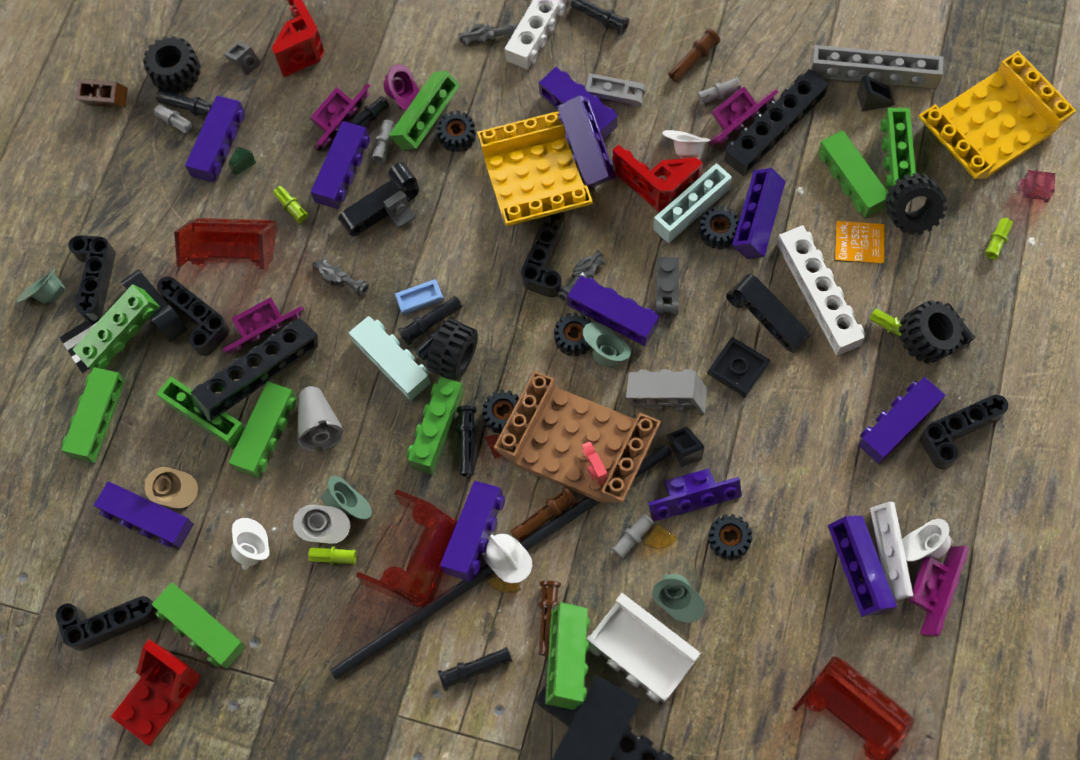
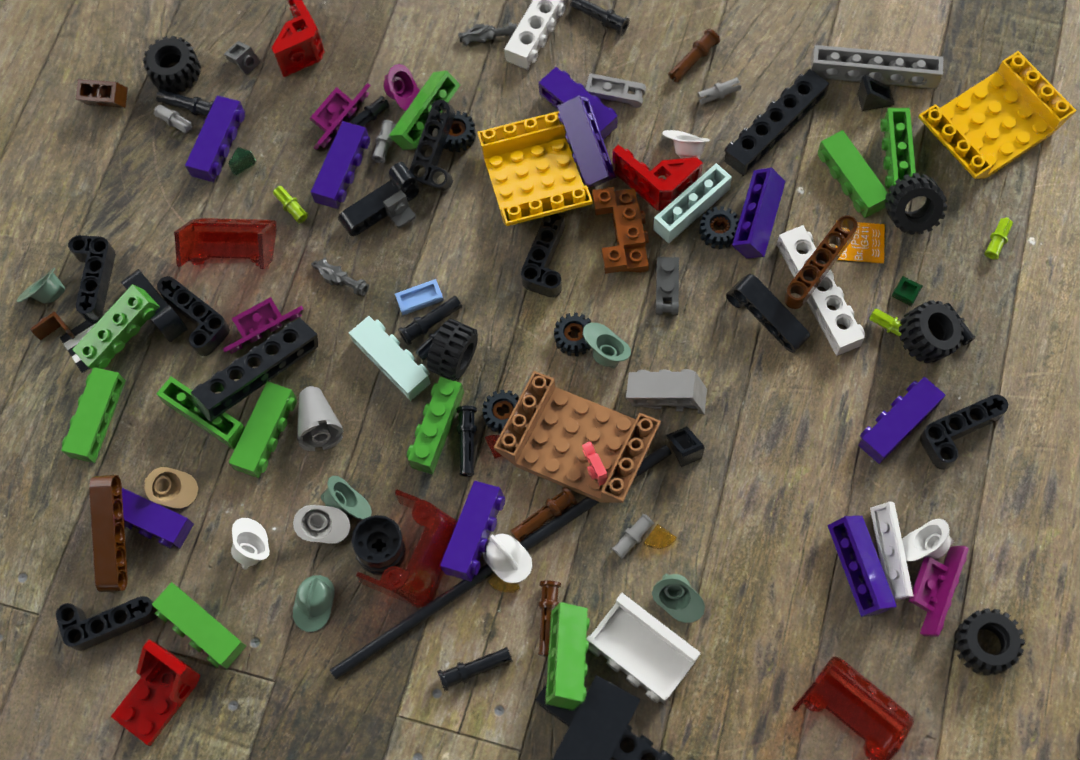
(48, 325): none -> reddish brown bracket
(108, 533): none -> reddish brown beam
(313, 603): none -> sand green piece
(332, 555): lime axle -> none
(377, 532): none -> black wheel
(437, 143): none -> black beam
(586, 268): dark grey piece -> none
(613, 310): dark purple brick -> none
(630, 237): none -> dark orange bracket
(693, 493): dark purple bracket -> none
(731, 549): black bush -> none
(736, 110): magenta bracket -> none
(738, 367): black tile -> none
(818, 271): none -> reddish brown beam
(907, 291): none -> dark green tile
(1002, 628): none -> black tyre
(1038, 185): clear pink brick -> none

